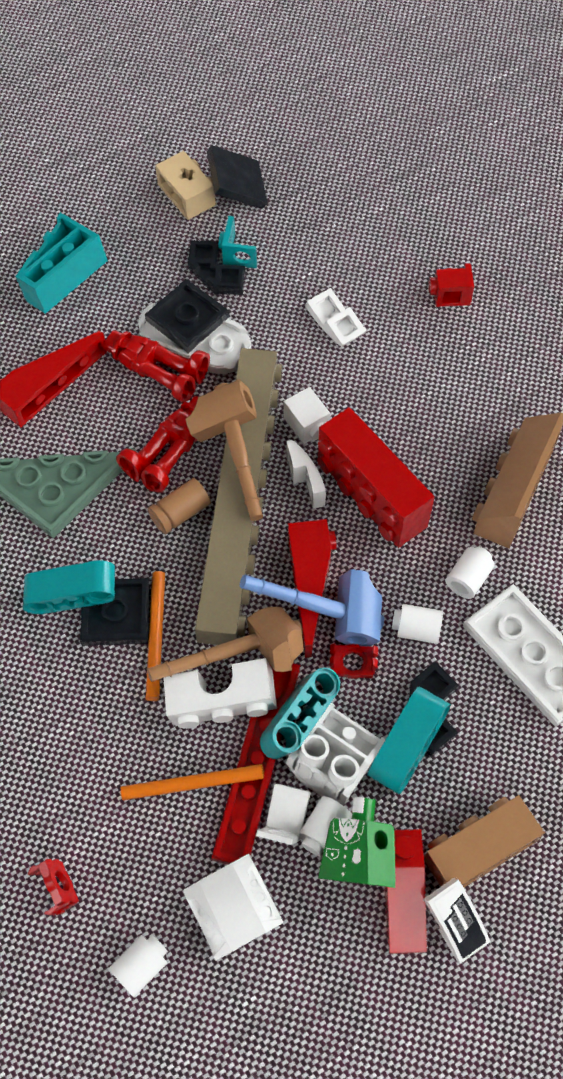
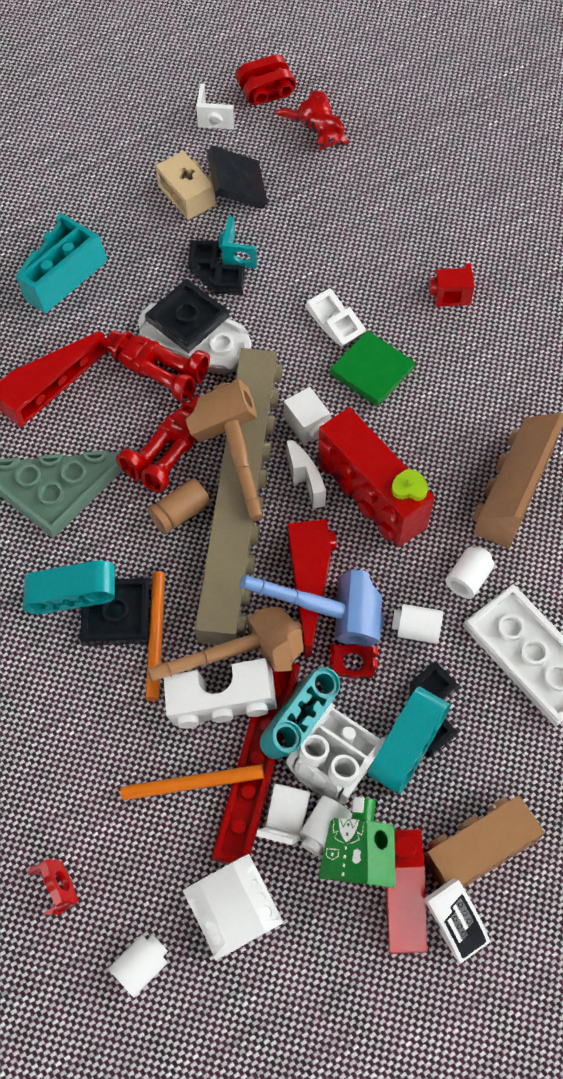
(213, 115): none -> white bracket
(266, 79): none -> red brick
(317, 116): none -> red animal
(372, 368): none -> green tile
(410, 485): none -> lime piece

